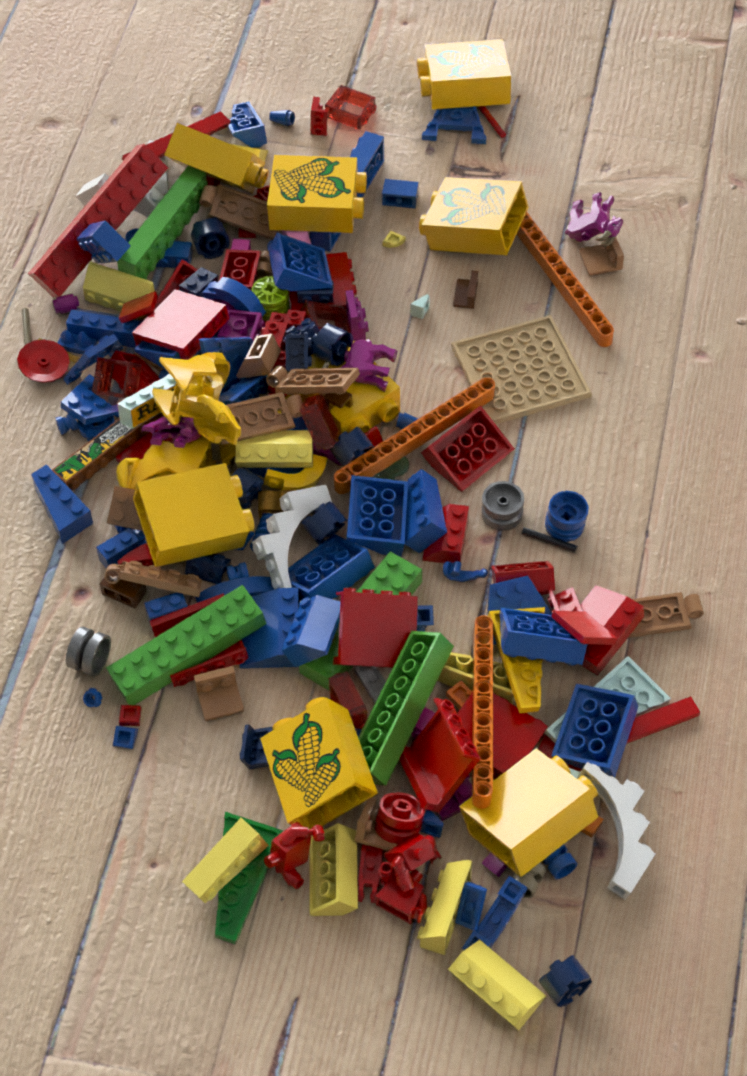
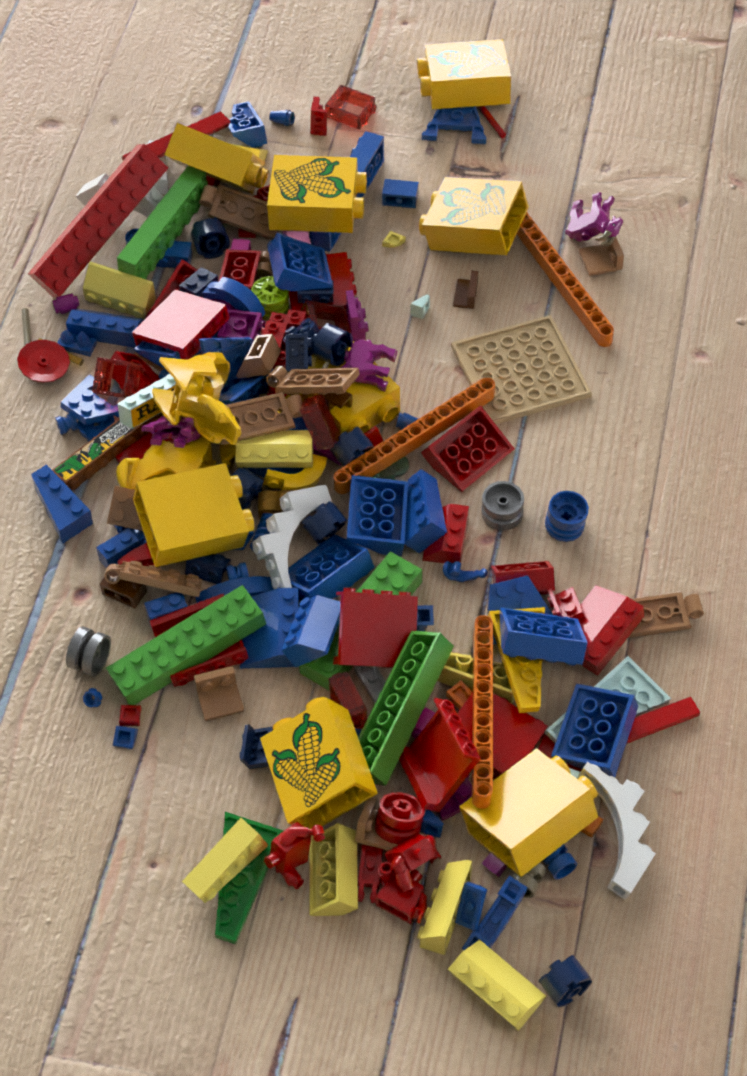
(103, 242): blue brick -> none
(106, 346): blue wing -> none
(138, 307): red tile -> none
(550, 540): black bar -> none
(584, 627): tile -> none

